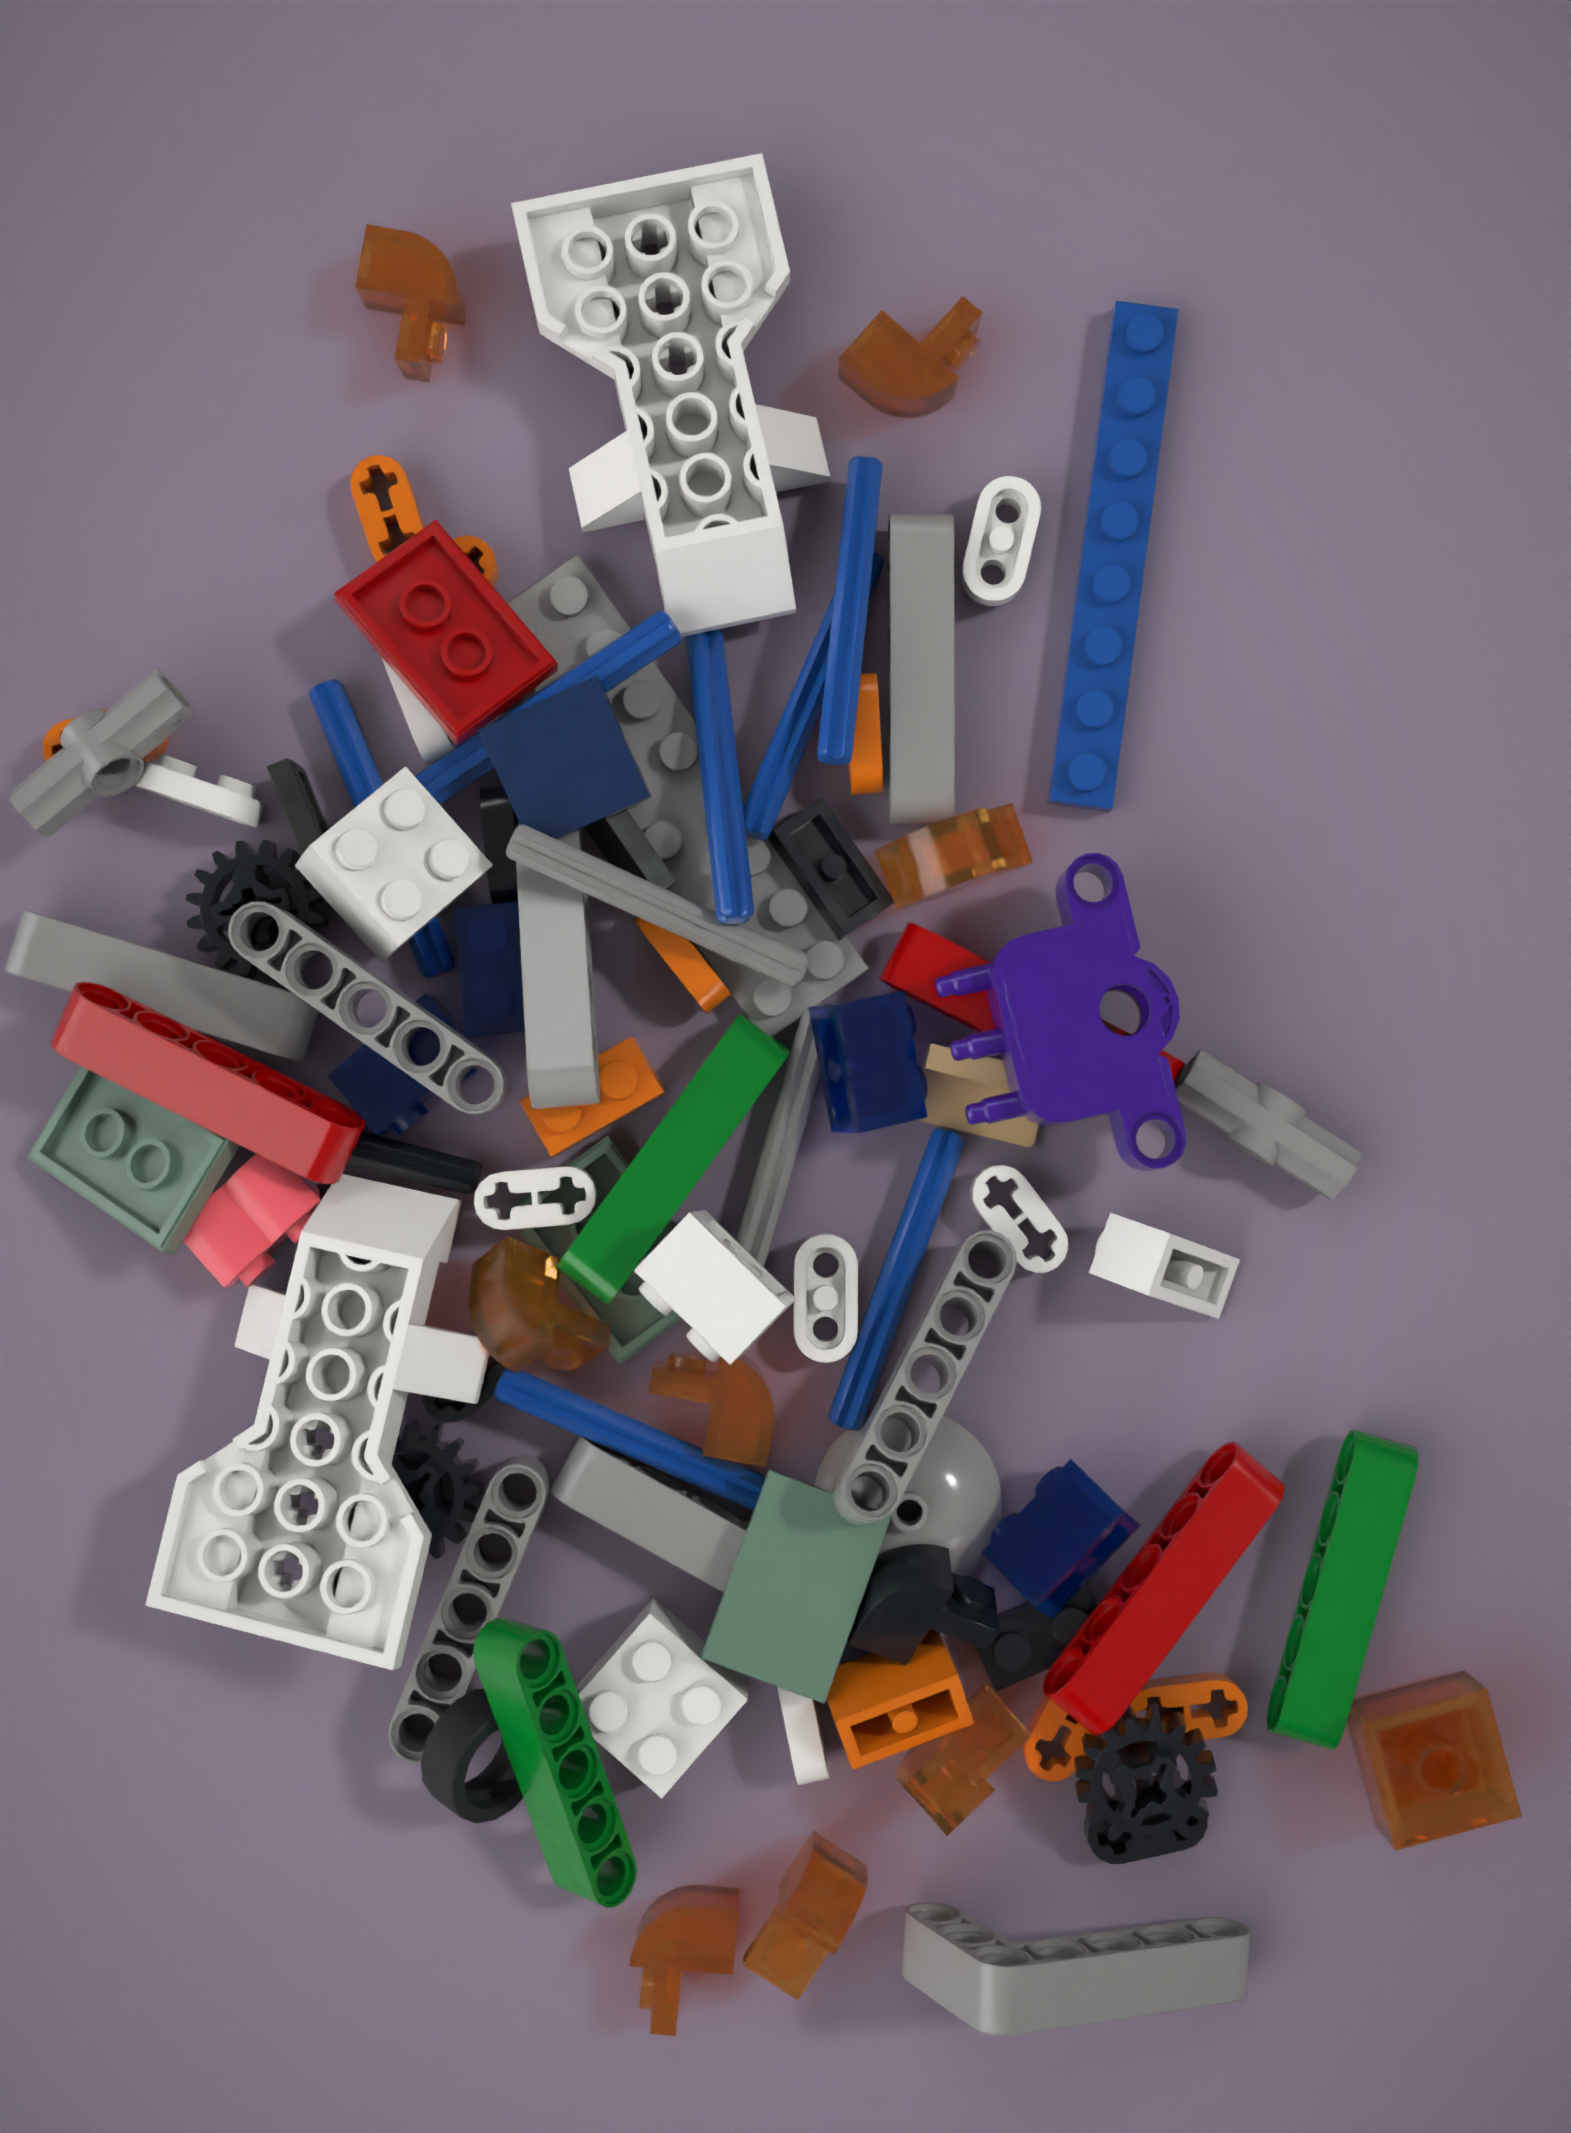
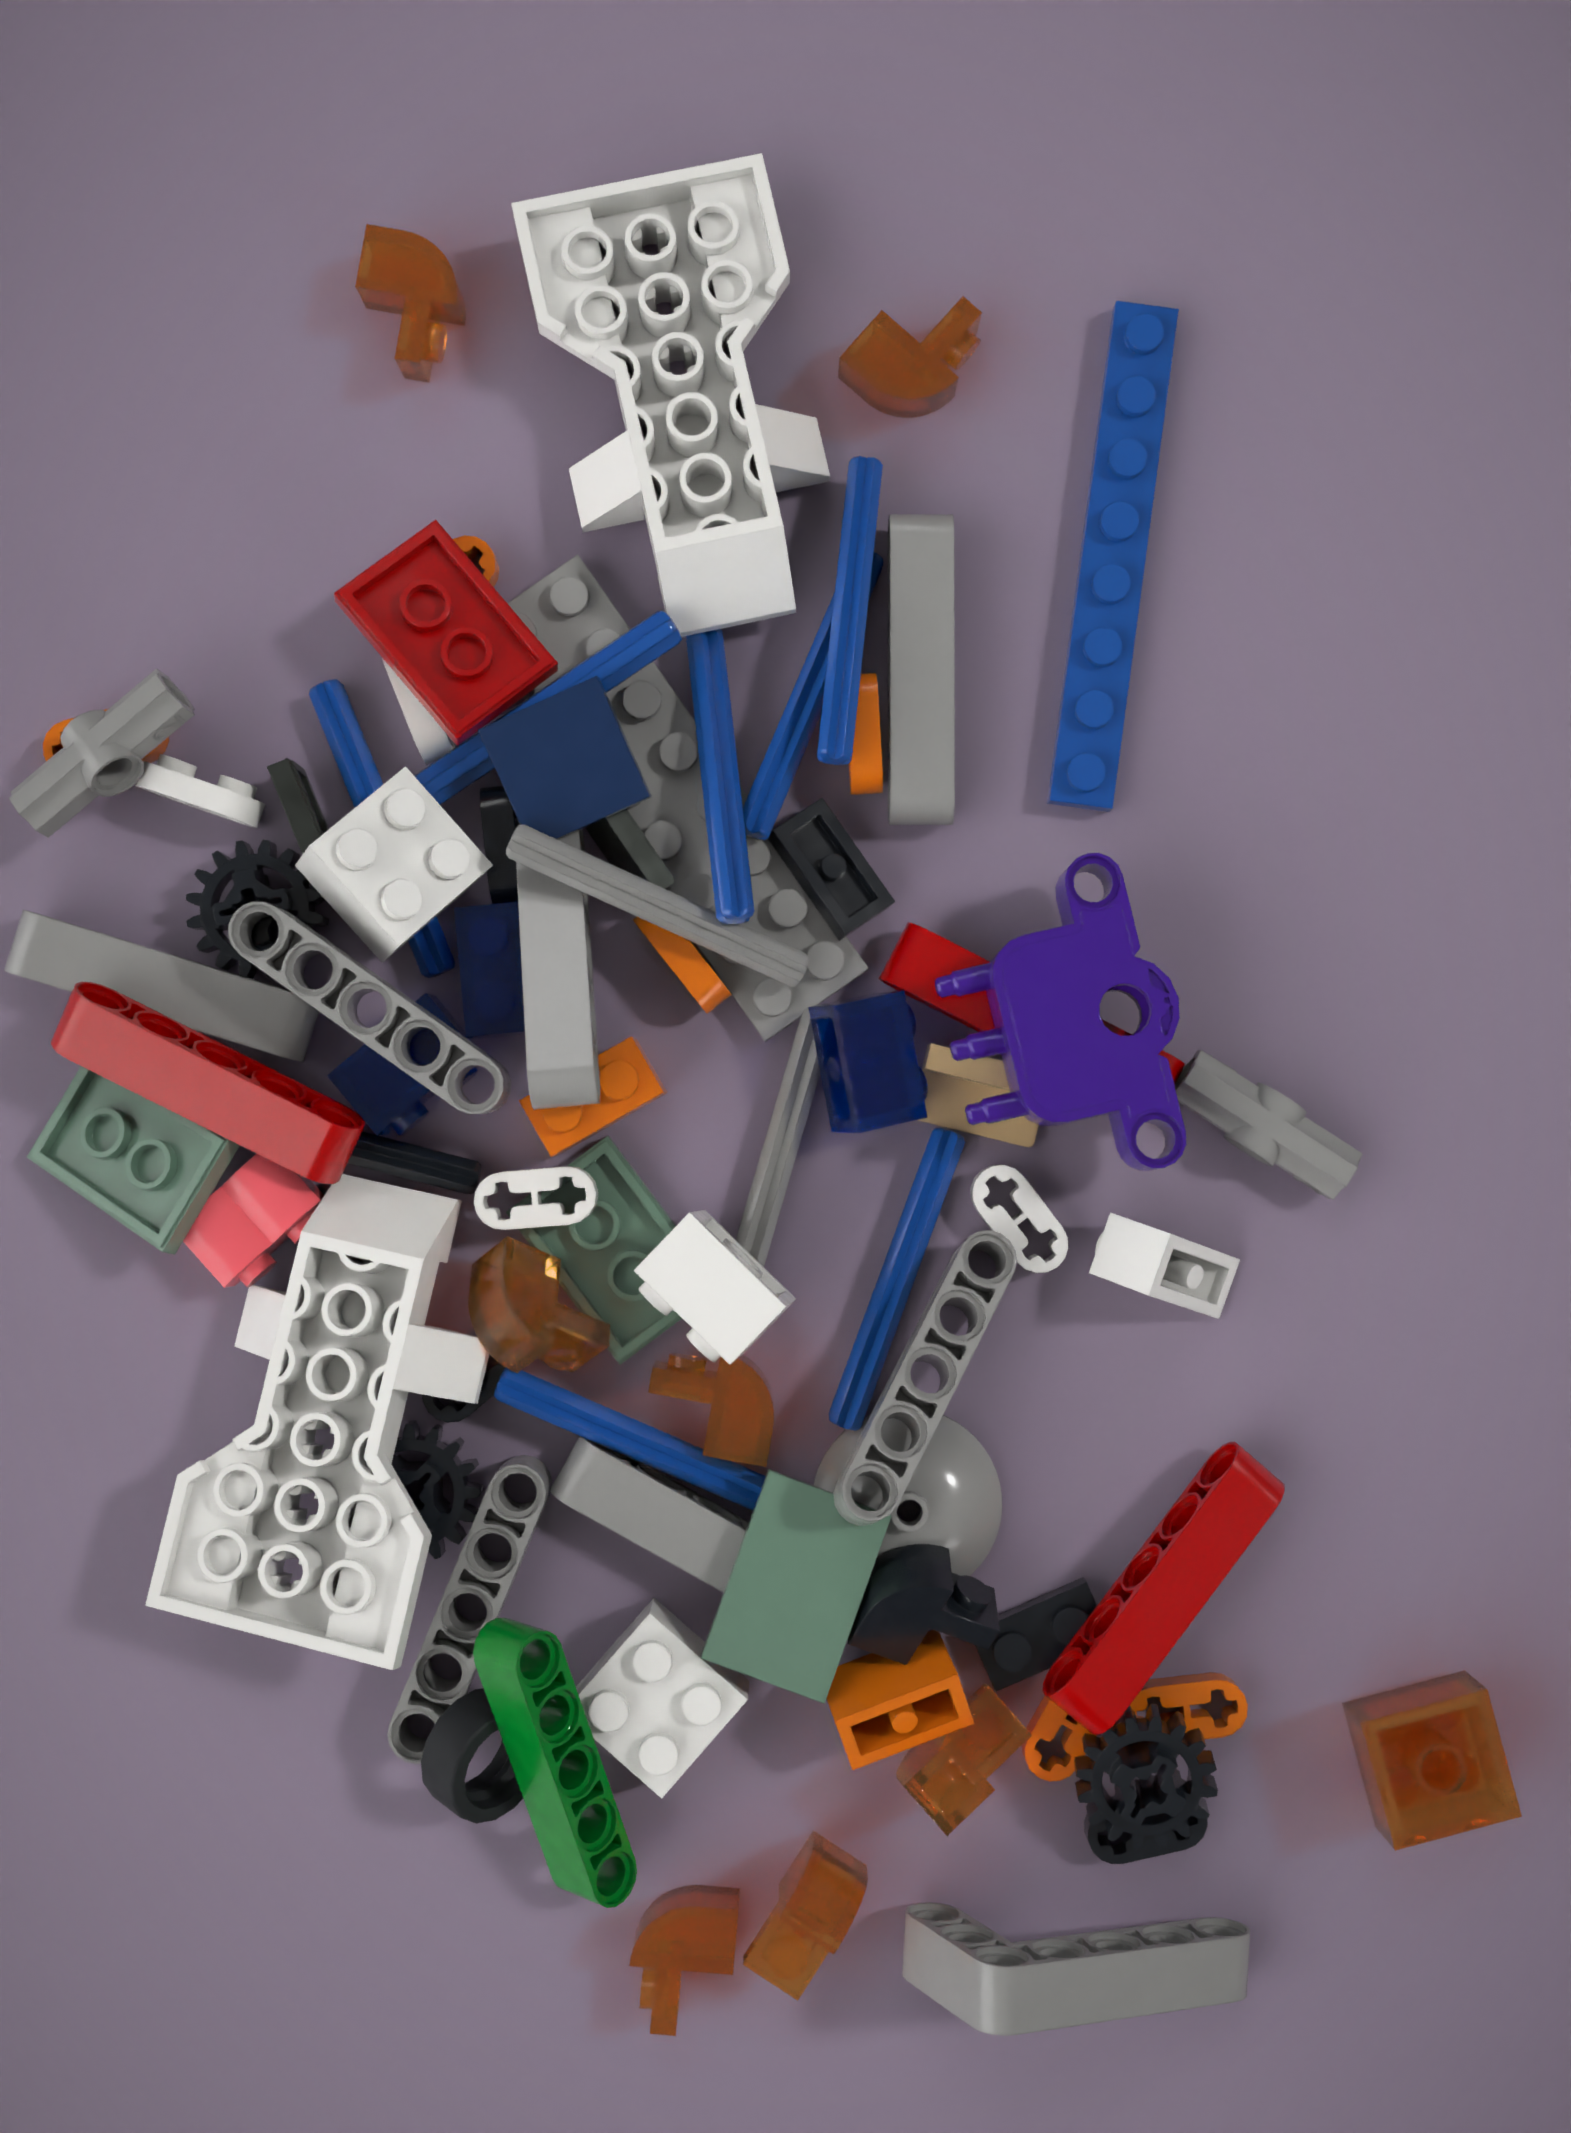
(371, 513): orange beam -> none
(673, 1159): green beam -> none
(804, 1737): white beam -> none
(825, 1297): white plate -> none
(953, 854): clear orange brick -> none
(1001, 543): white plate -> none
(1059, 1538): clear blue brick -> none
(1342, 1589): green beam -> none

